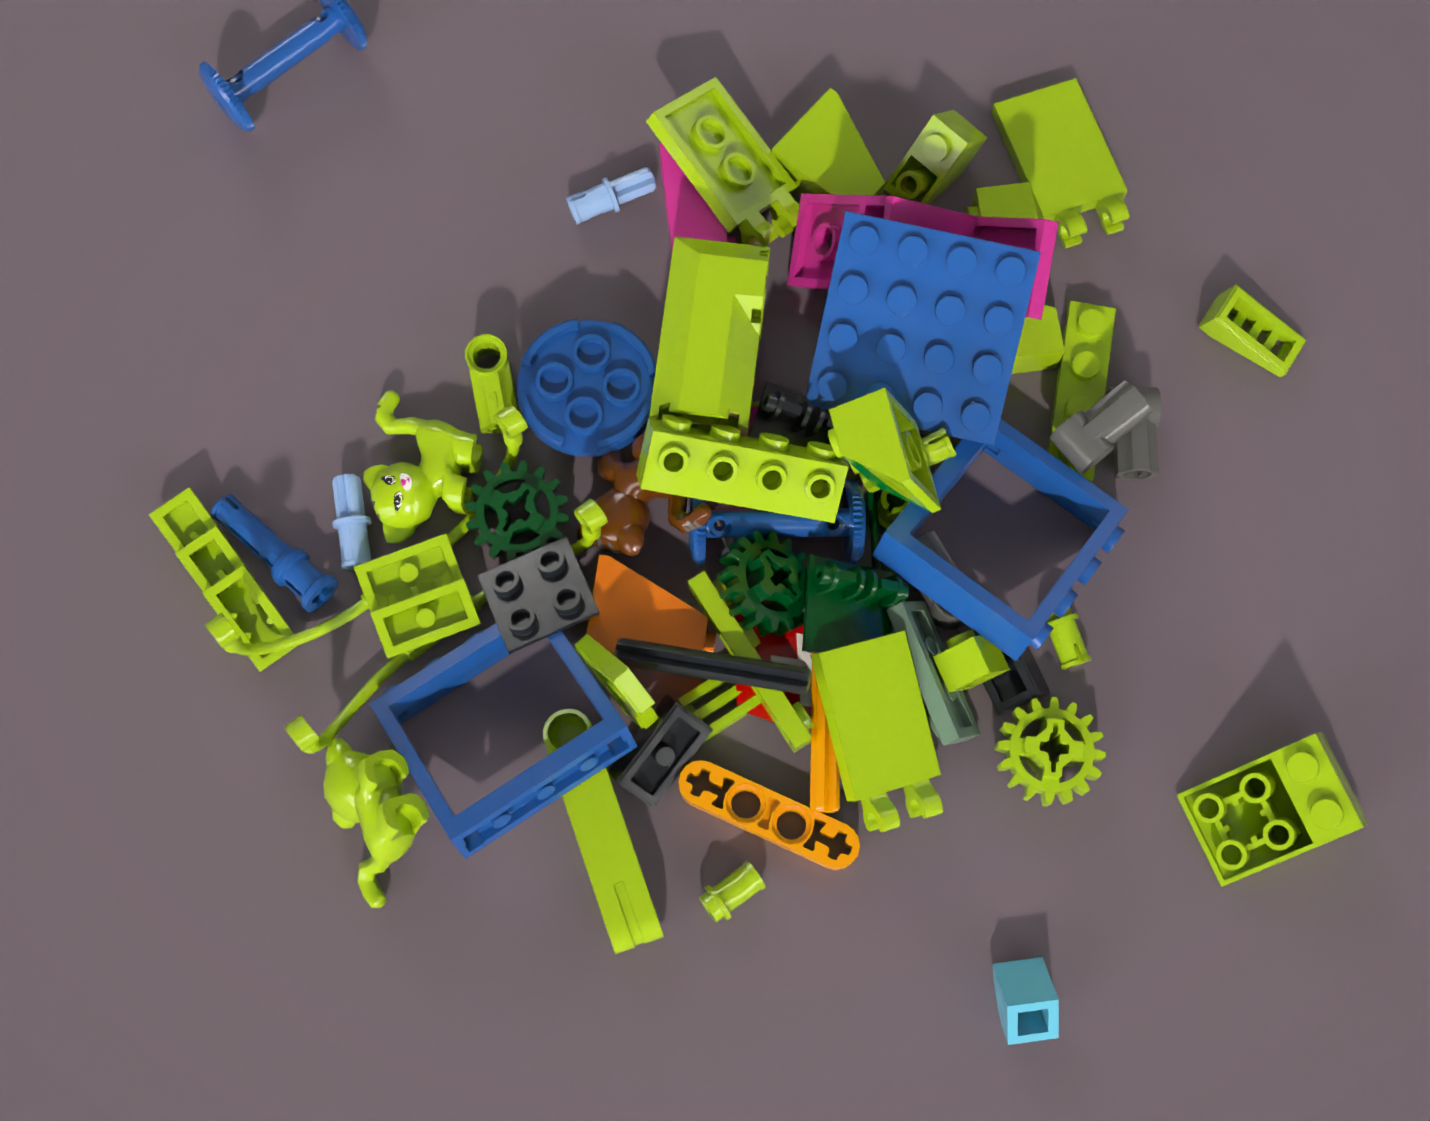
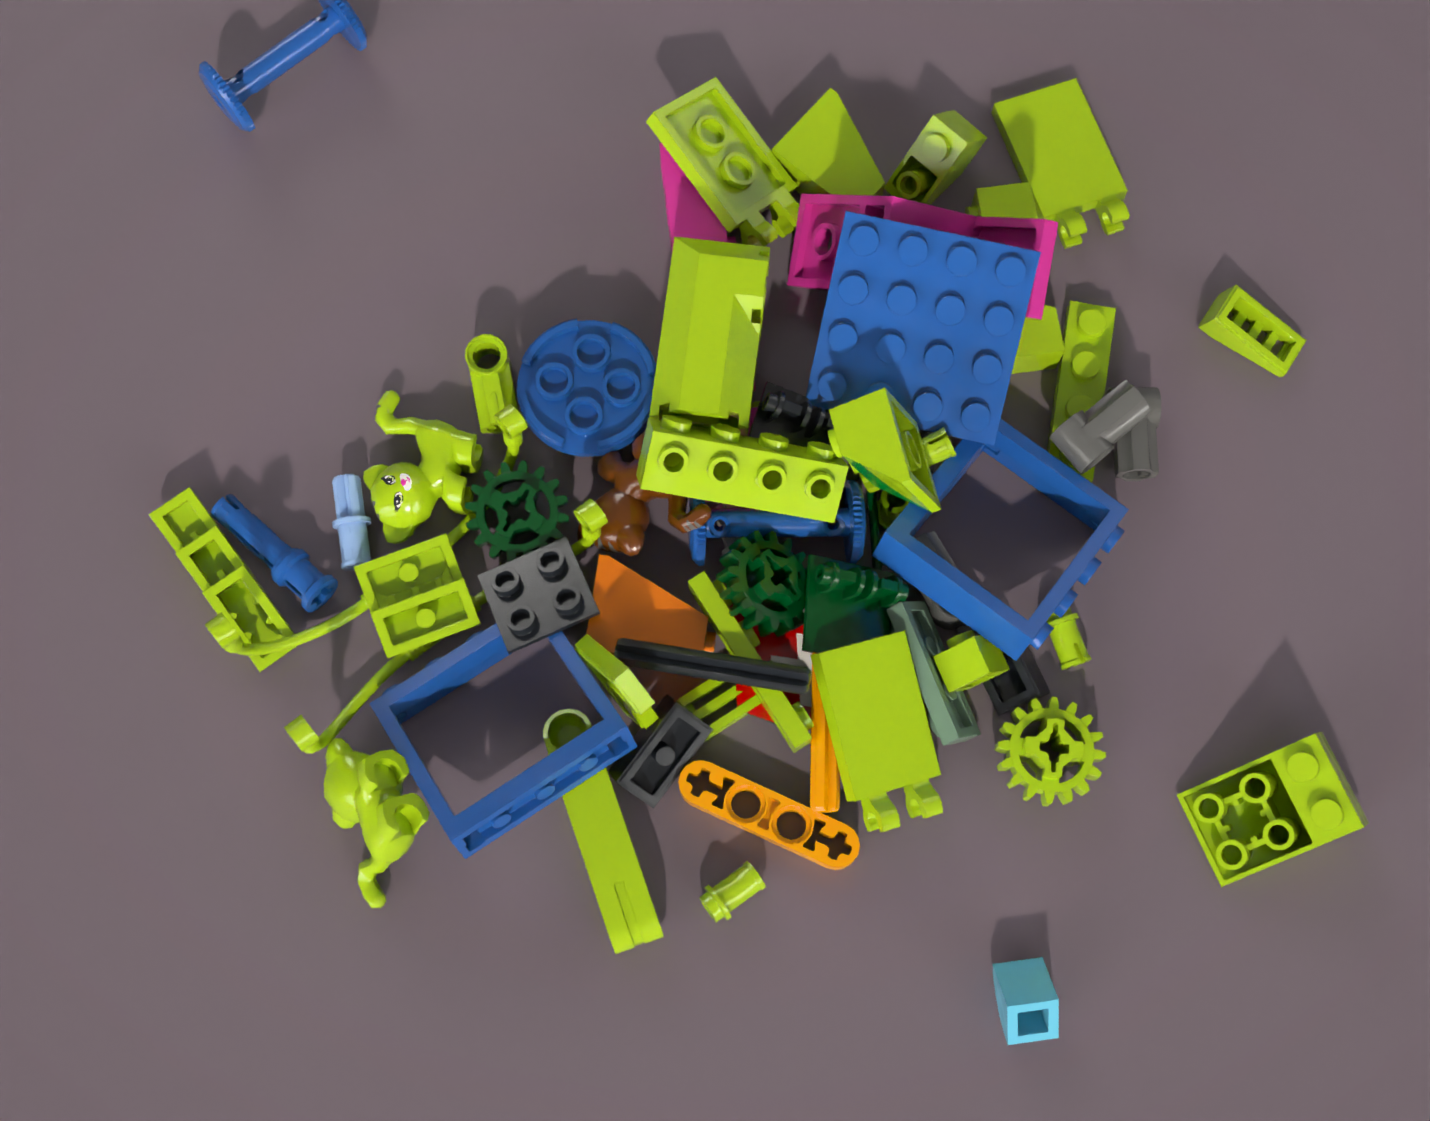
(610, 194): light blue axle -> none

